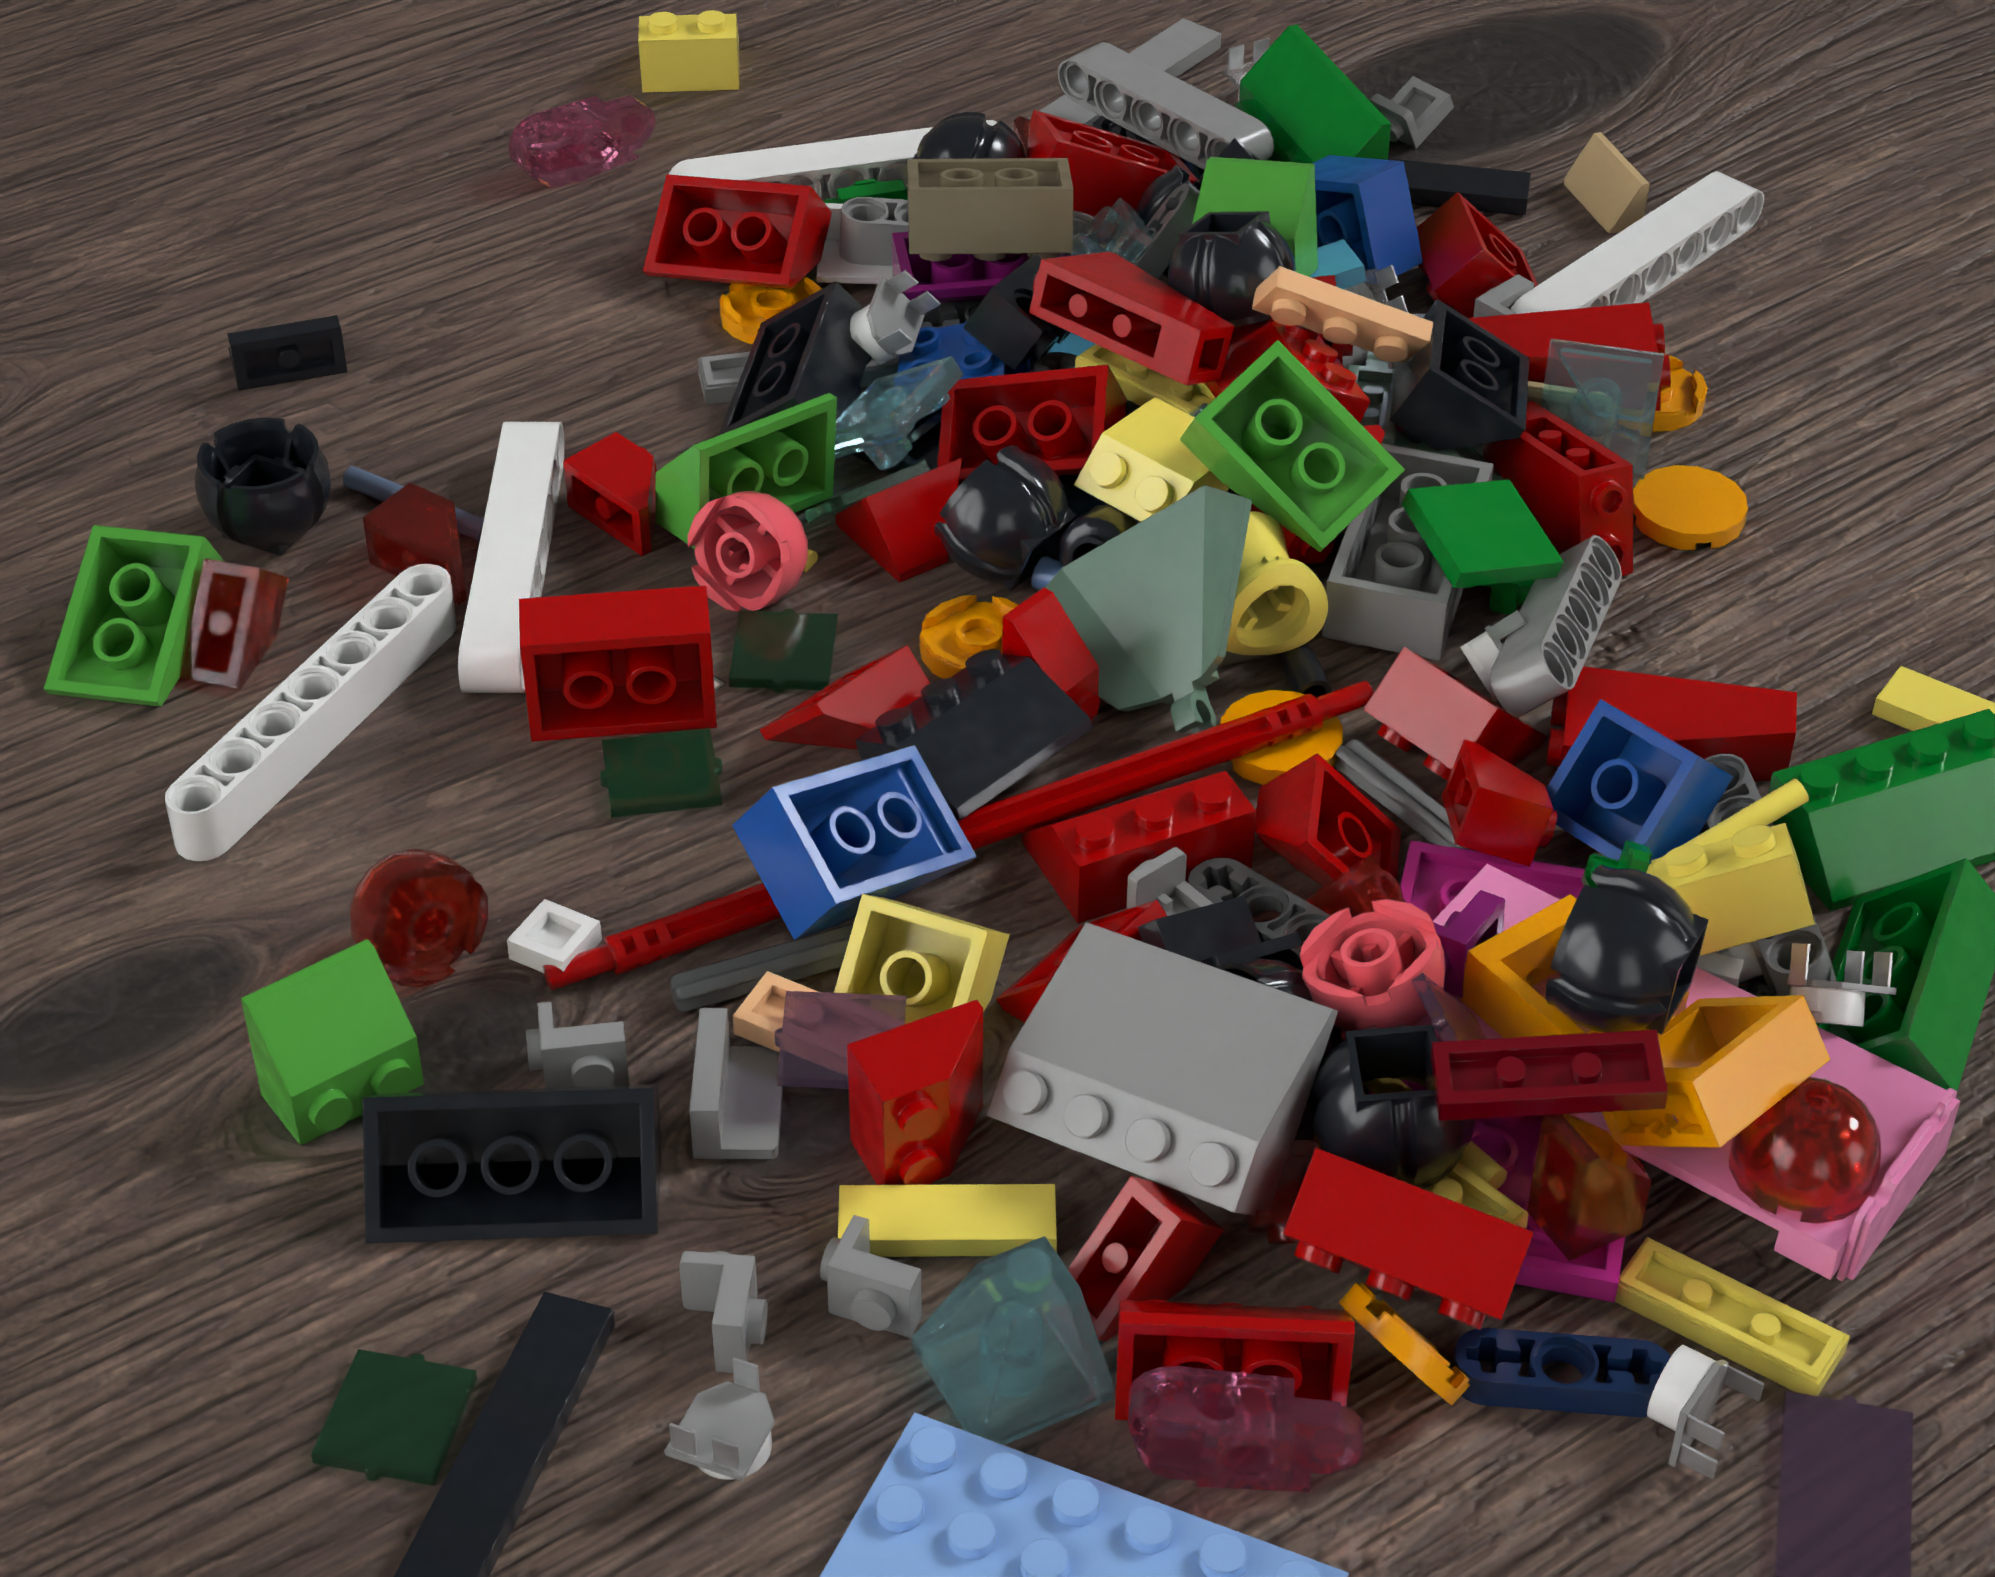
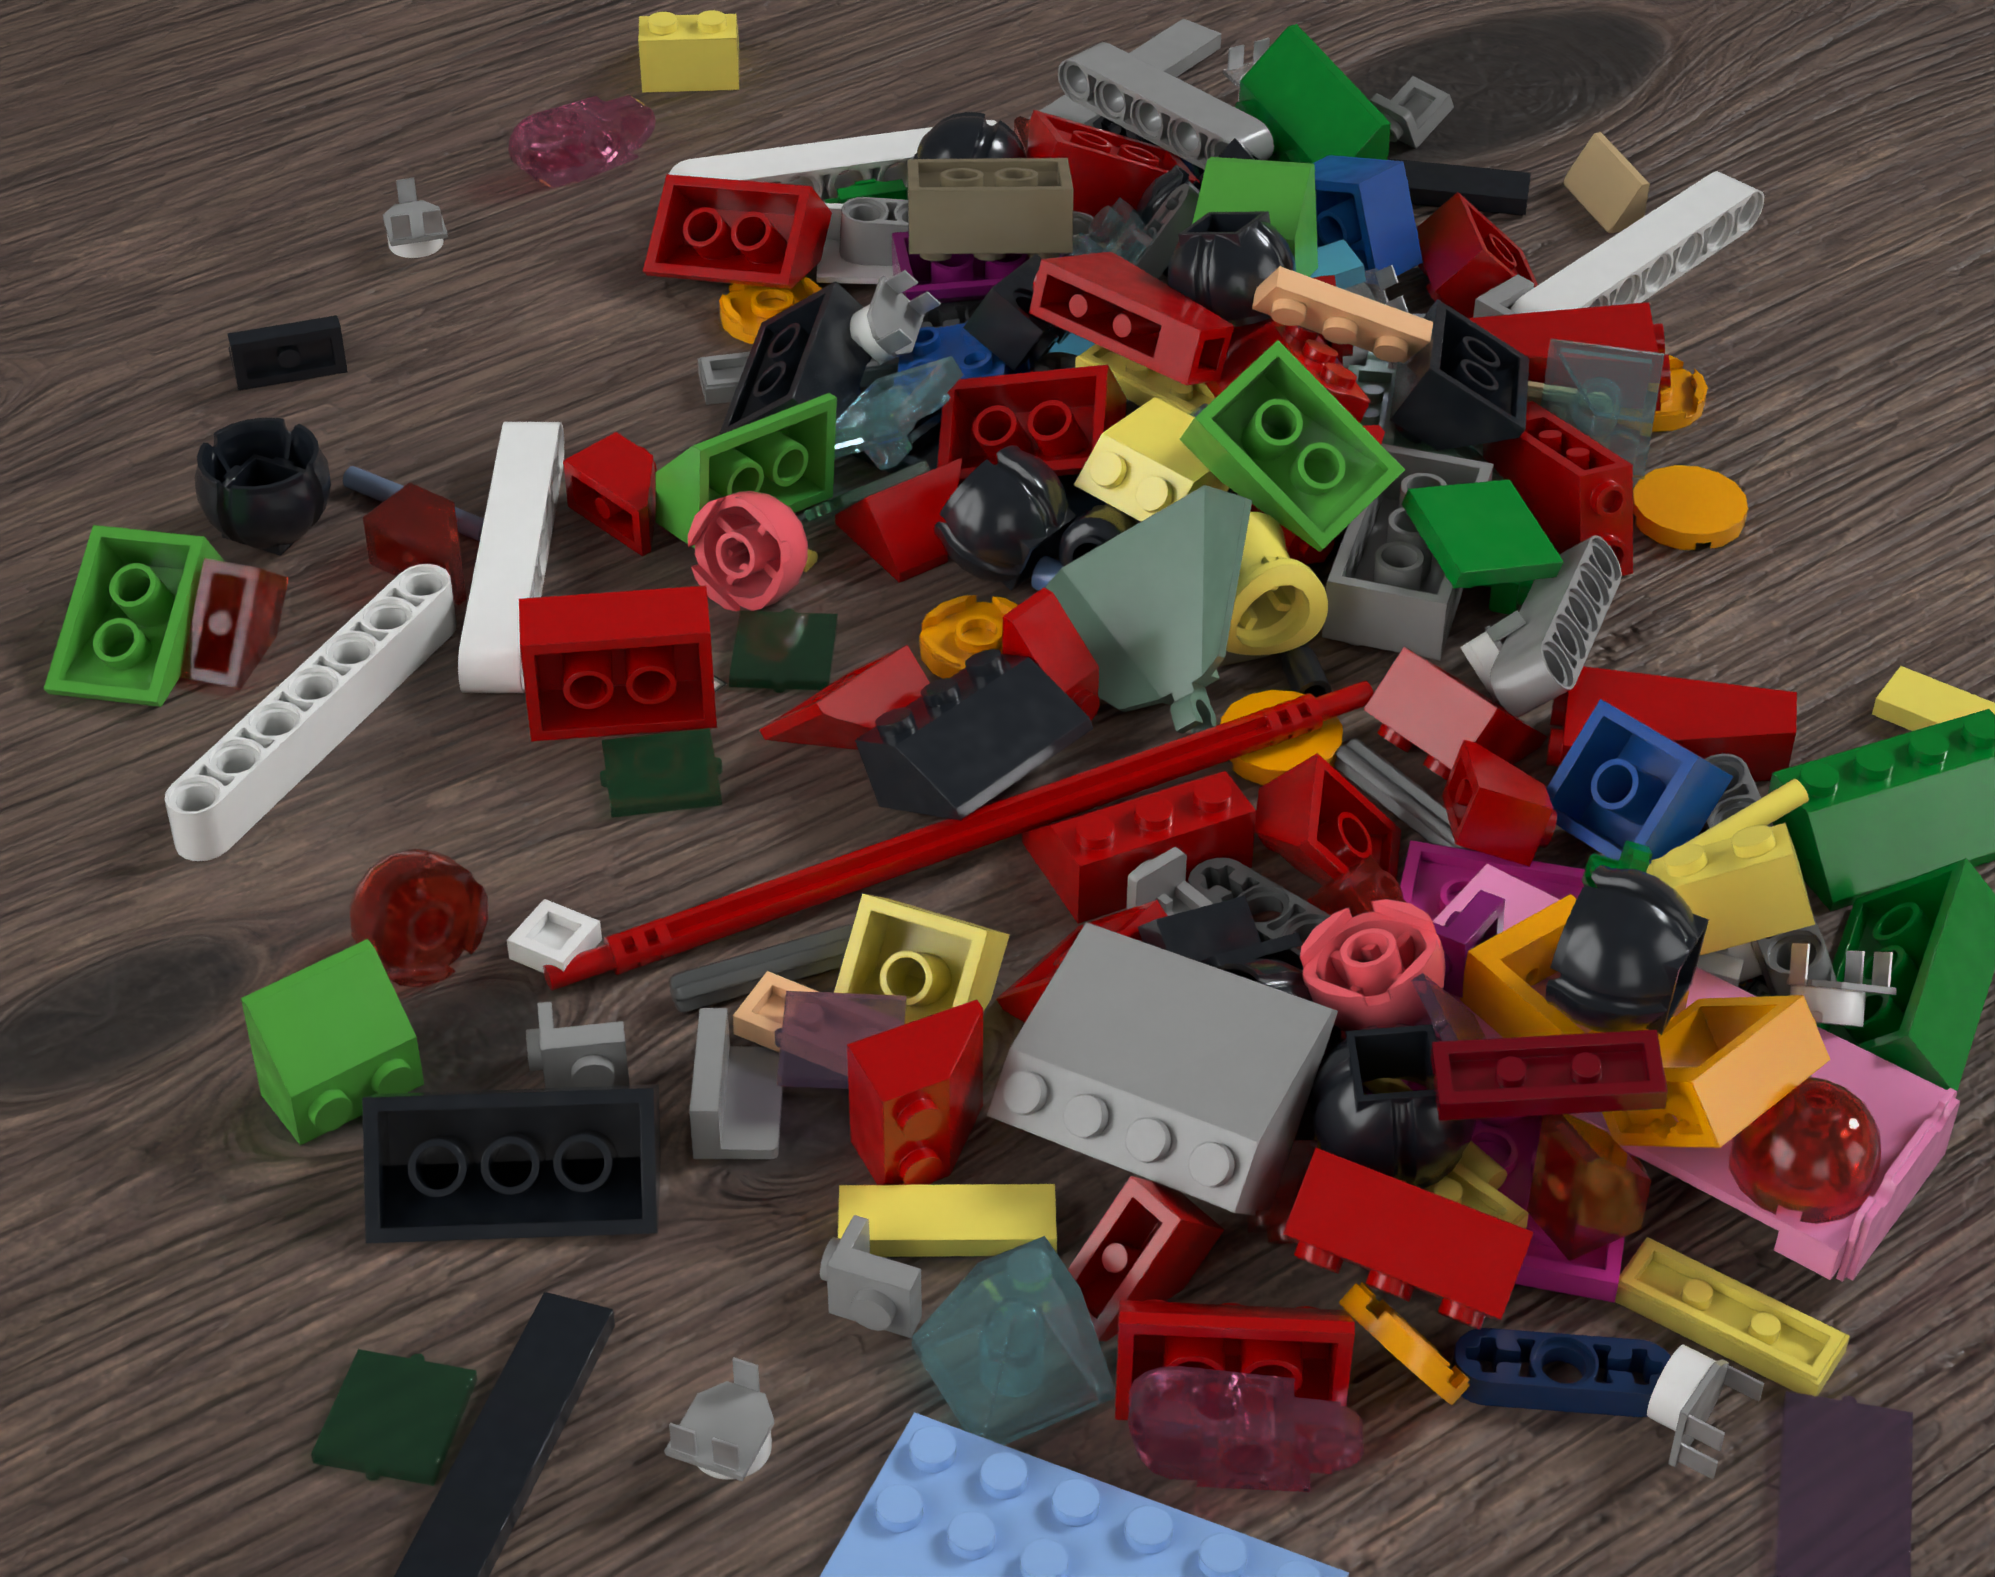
(413, 226): none -> piece
(728, 1288): light grey bracket -> none
(850, 834): blue slope -> none

